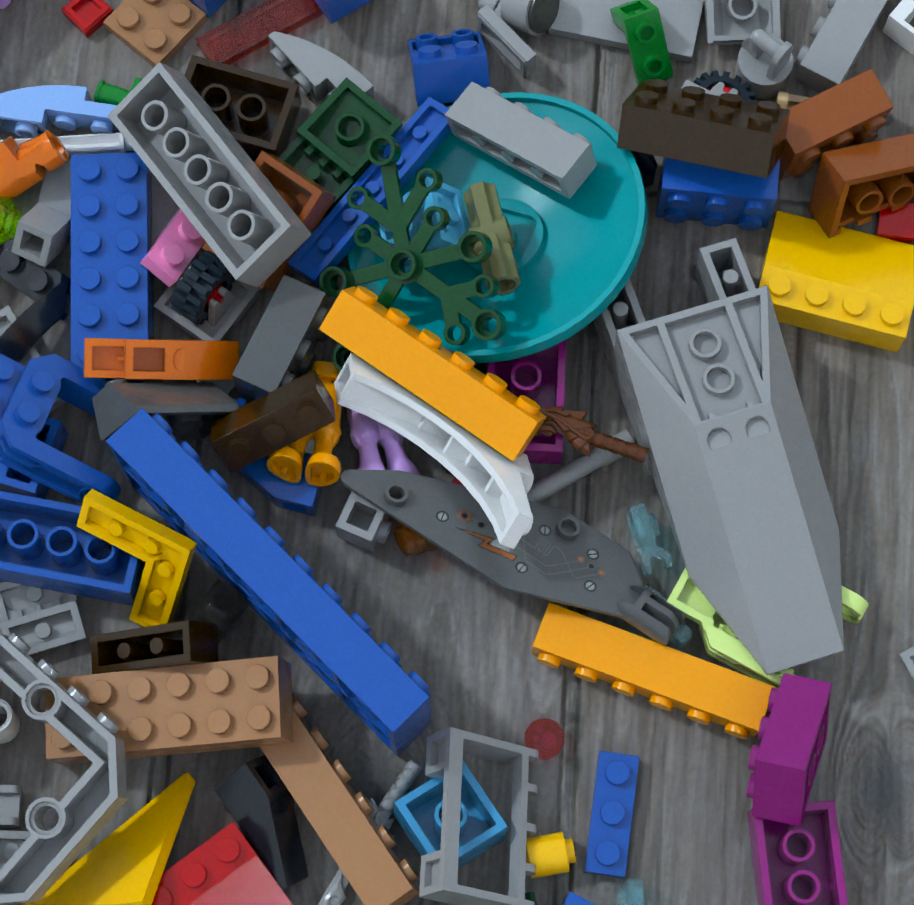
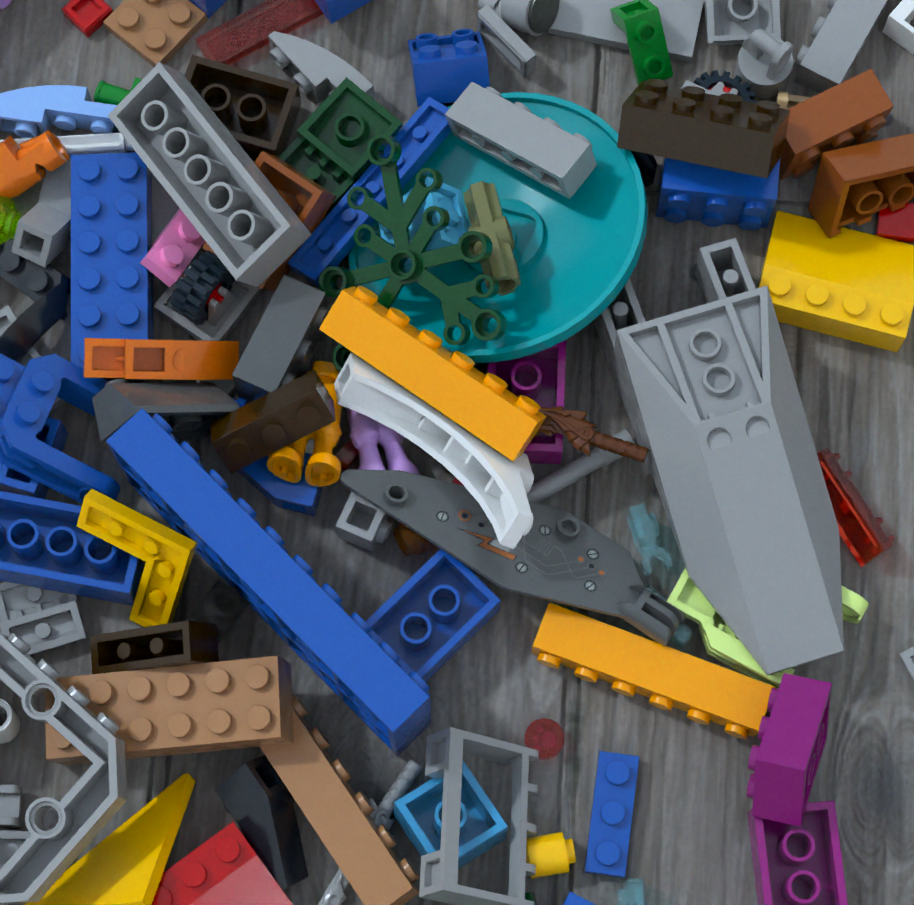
(347, 456): none -> clear red tile
(433, 614): none -> blue brick
(853, 516): none -> clear red plate

